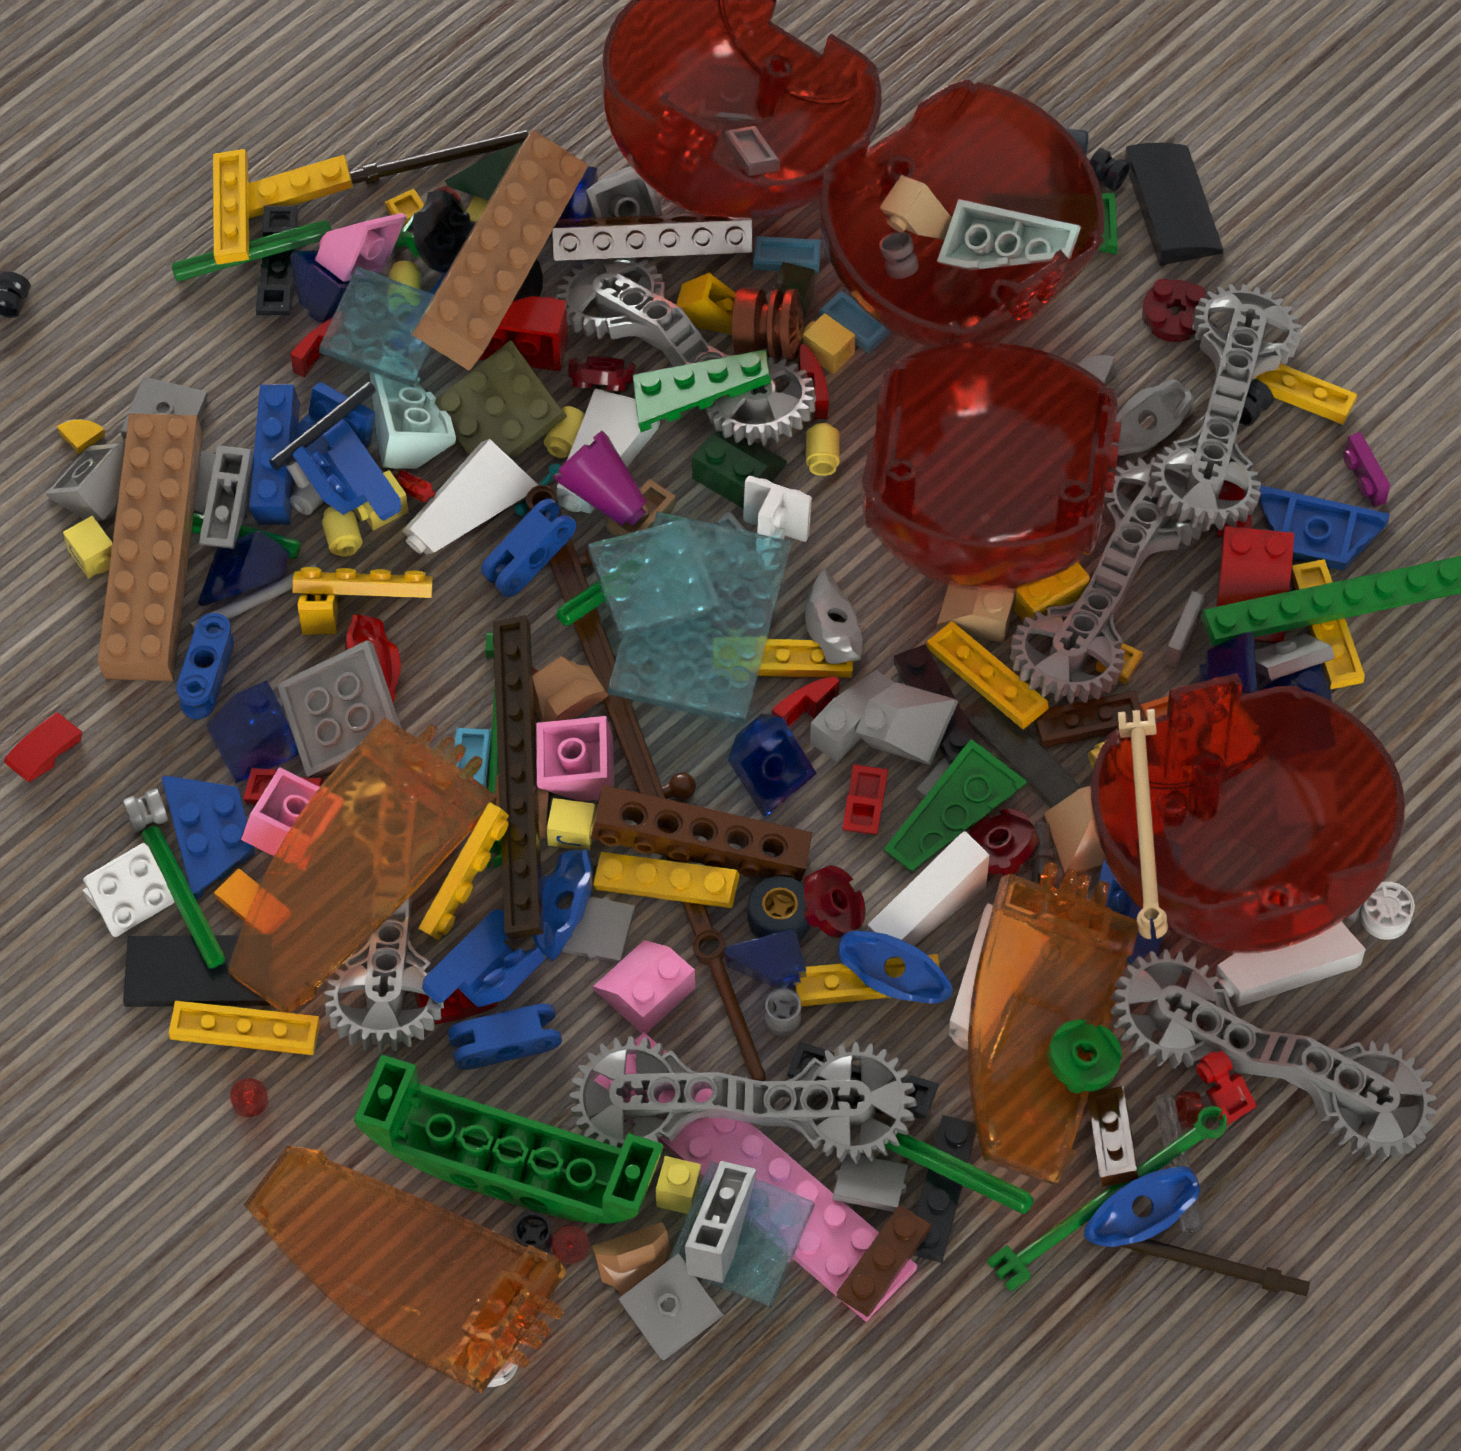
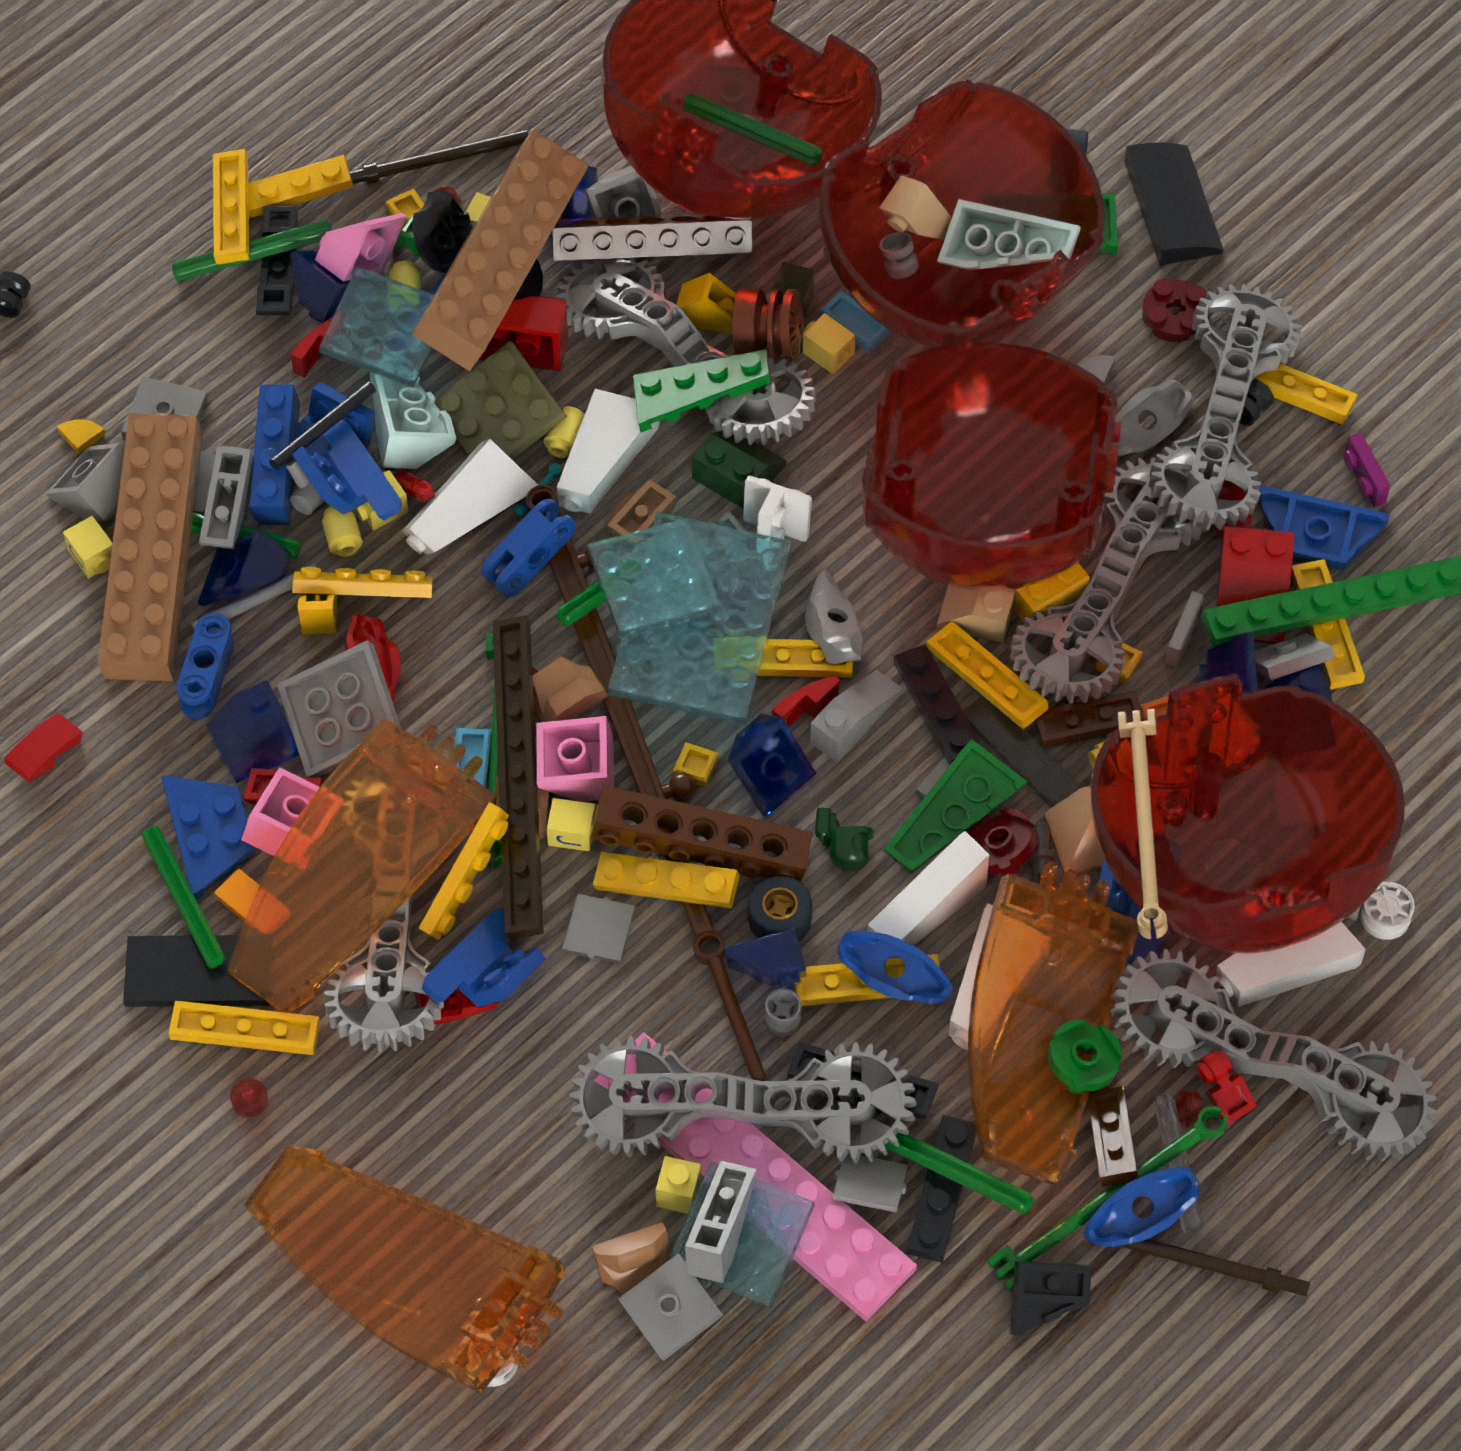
(128, 890): white bracket -> none
(137, 813): light grey wheel -> none
(484, 175): dark green slope -> none
(503, 1036): blue piece -> none
(503, 1151): green slope -> none
(533, 1228): black wheel -> none
(570, 1244): clear red tile -> none
(573, 877): blue piece -> none
(601, 371): dark red plate -> none
(603, 481): magenta cone -> none
(647, 984): bright pink slope -> none
(697, 762): none -> yellow tile
(751, 150): light grey tile -> none
(753, 129): none -> green axle
(772, 251): medium azure tile -> none
(808, 362): red slope -> none
(822, 449): light yellow brick -> none
(826, 890): dark red plate -> none
(846, 843): none -> dark green piece
(865, 800): red slope -> none
(883, 1261): reddish brown plate -> none
(906, 722): light grey slope -> none
(1046, 1292): none -> black wing
(1109, 169): black wheel -> none

